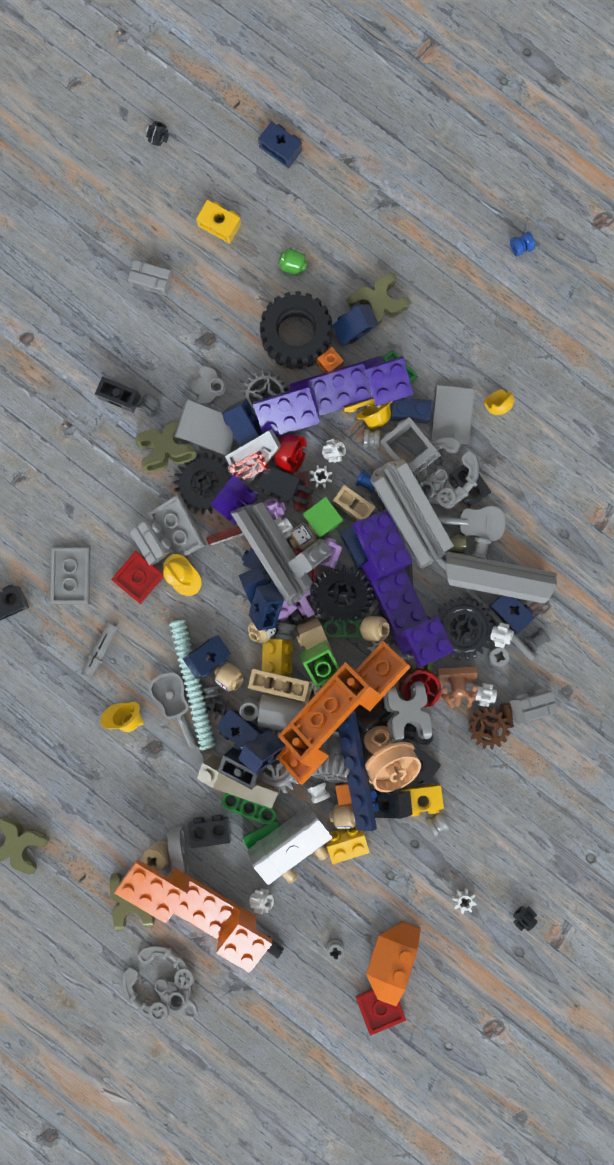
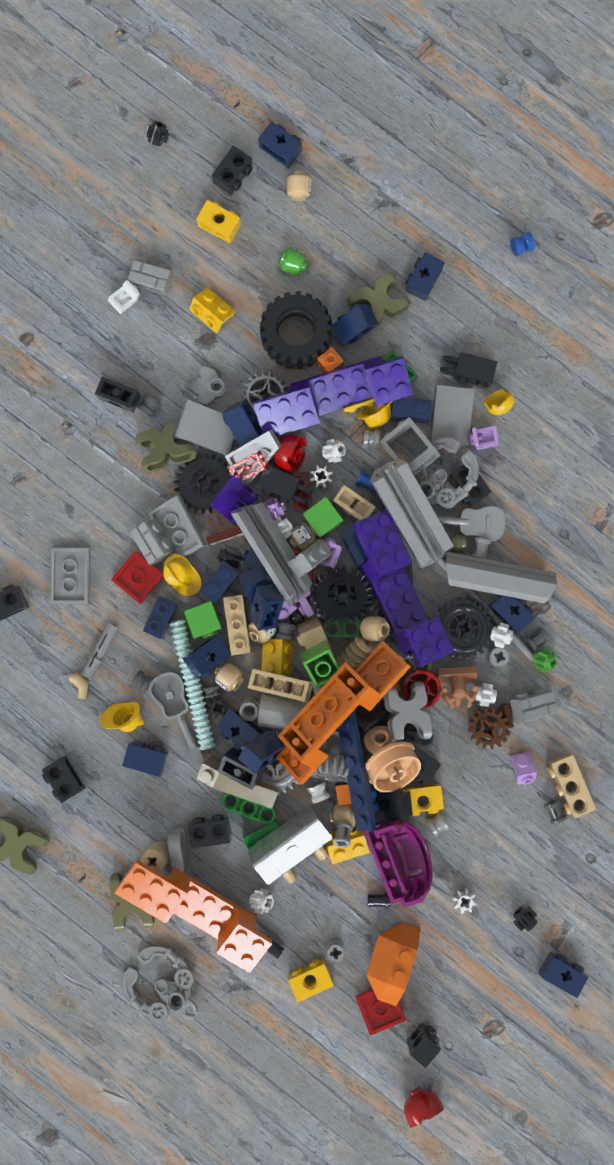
(67, 776): none -> black brick
(81, 683): none -> tan arm
(124, 297): none -> white bracket
(141, 682): none -> dark grey wheel
(145, 758): none -> dark blue brick
(160, 617): none -> dark blue brick
(203, 620): none -> bright green head
(211, 309): none -> yellow bracket
(220, 582): none -> dark blue brick
(228, 169): none -> black brick
(229, 557): none -> black pin
(237, 625): none -> tan brick
(298, 186): none -> tan head
(303, 989): none -> yellow brick
(343, 834): none -> light grey bush
(356, 652): none -> tan piece
(379, 901): none -> black pin
(414, 855): none -> magenta piece
(421, 1106): none -> red cylinder
(424, 1044): none -> black brick
(431, 268): none -> dark blue brick
(471, 369): none -> black hinge
(484, 437): none -> lavender bracket
(523, 768): none -> lavender bracket
(545, 660): none -> bright green gear
(560, 817): none -> dark grey bush
(571, 982): none -> dark blue brick
(579, 790): none -> tan brick

